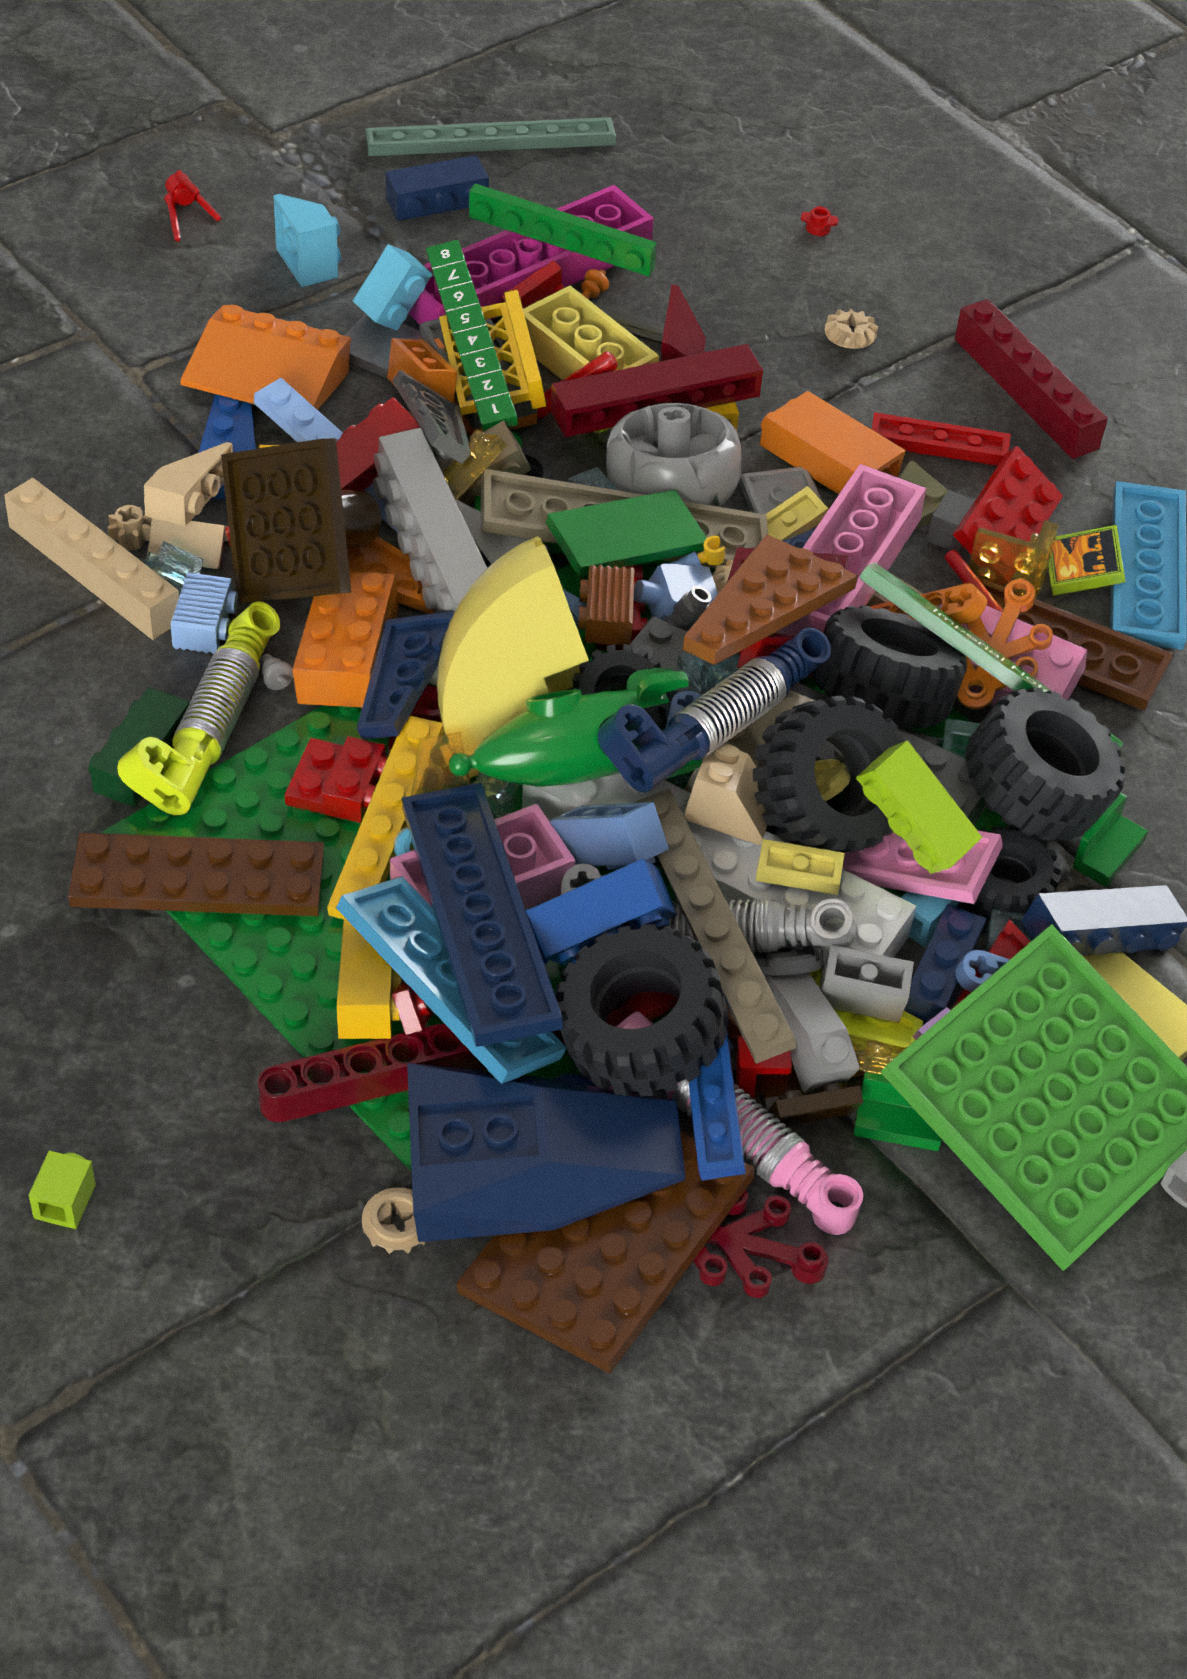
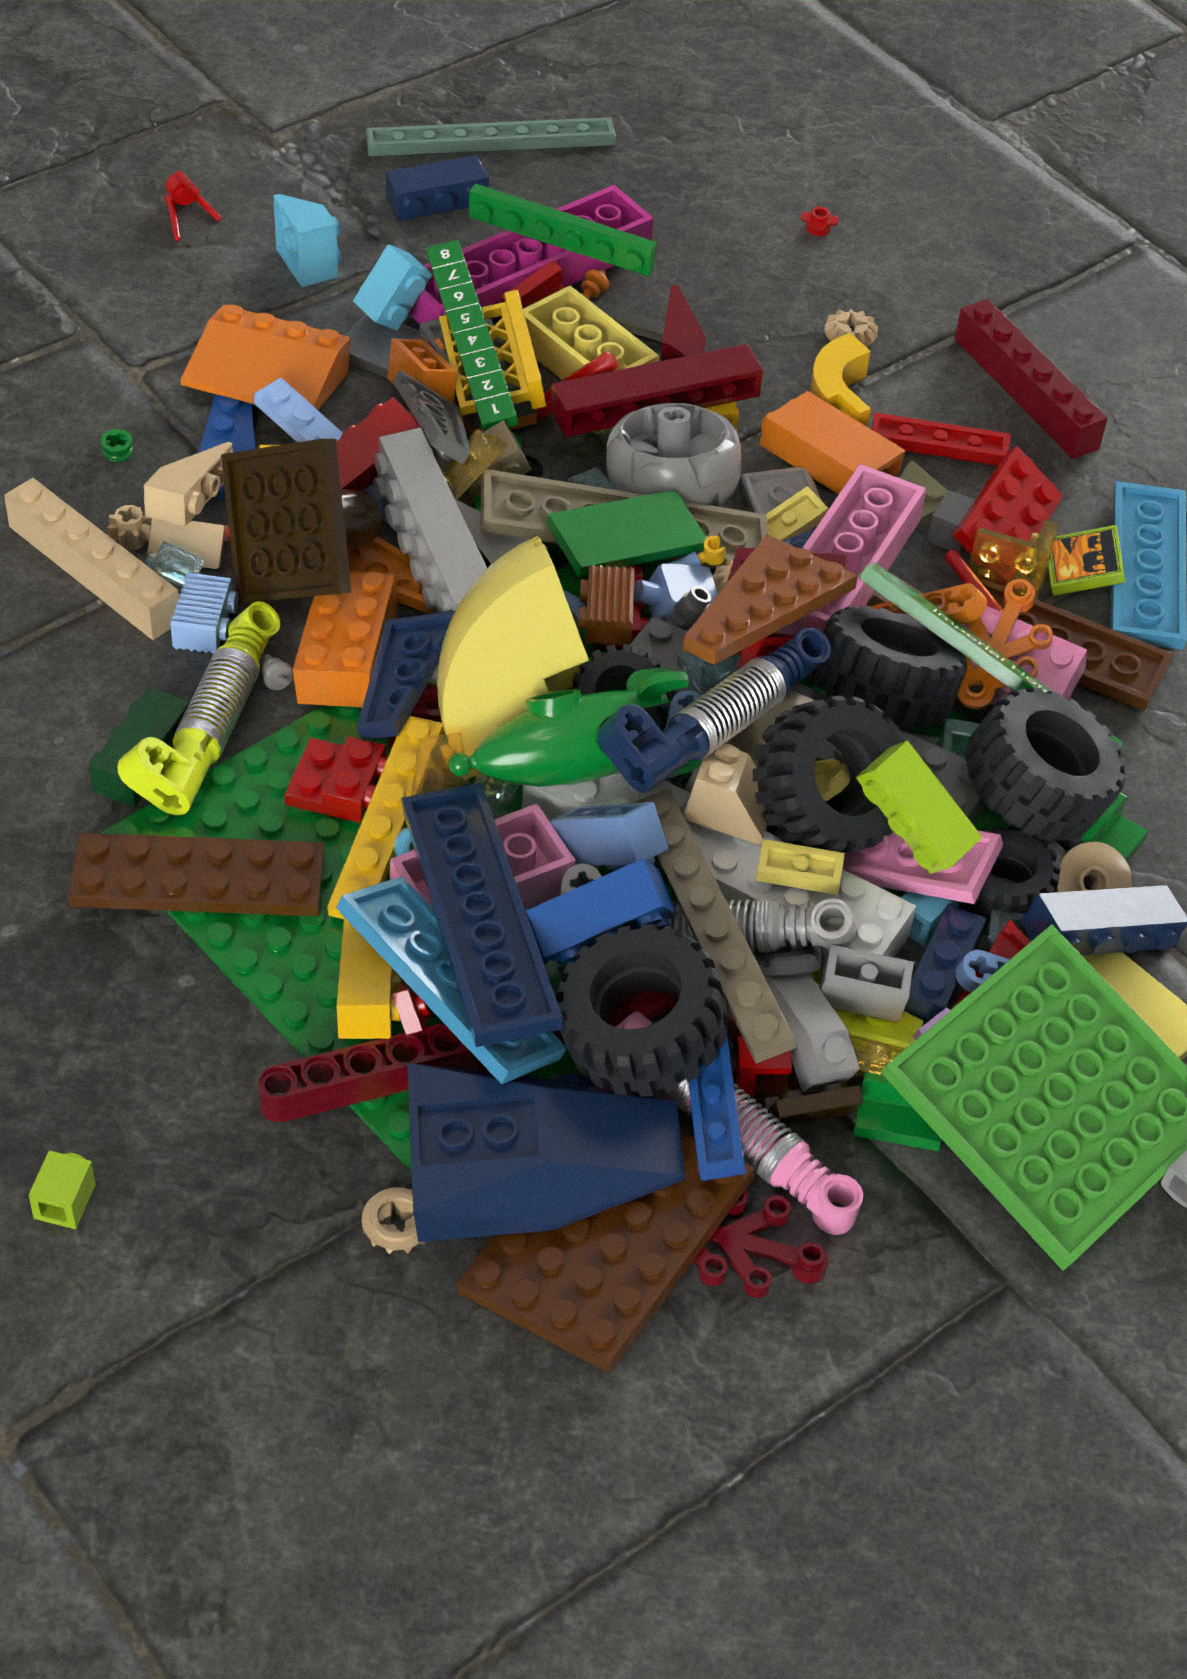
(118, 452): none -> green bush
(836, 367): none -> yellow arch
(1099, 862): none -> tan dish

